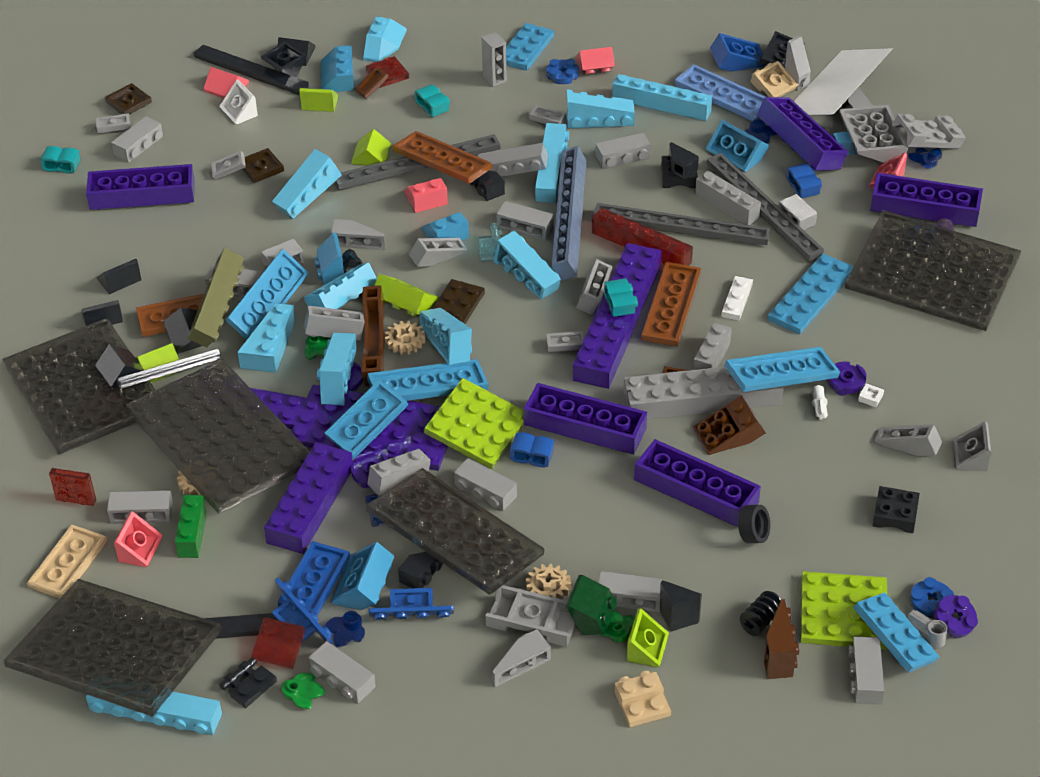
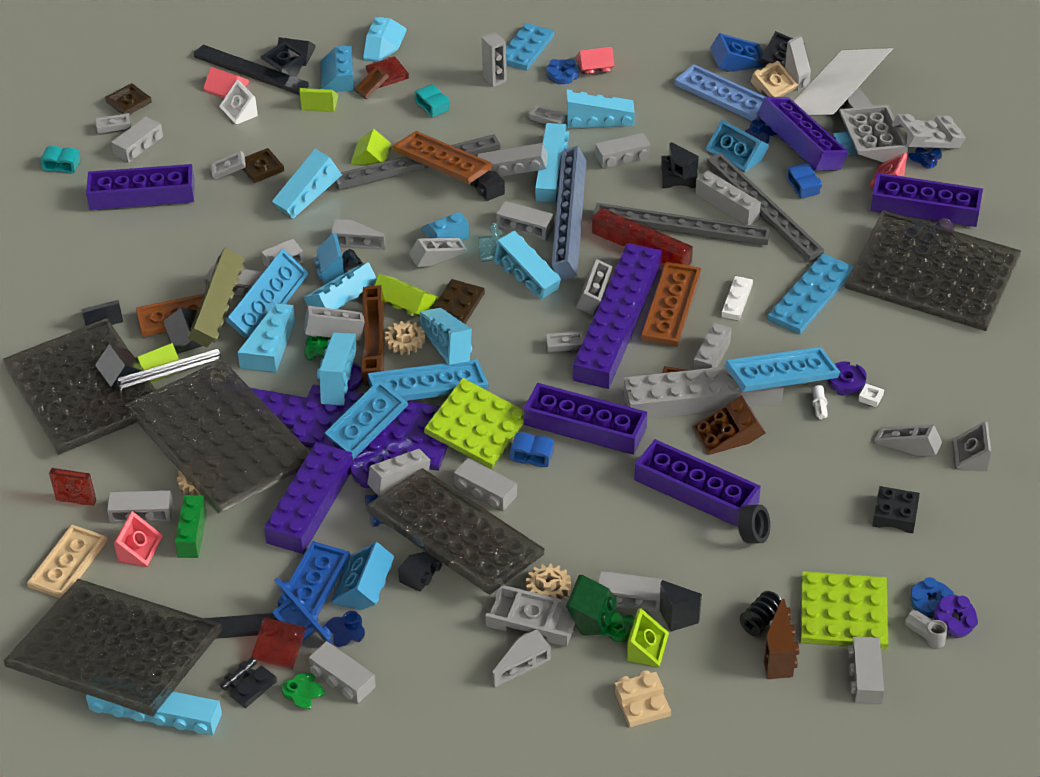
(120, 276): black slope -> none
(411, 602): blue bracket -> none
(427, 195): coral slope -> none
(620, 297): teal brick -> none
(663, 97): medium azure brick -> none
(799, 211): brick -> none
(896, 632): dark azure plate -> none

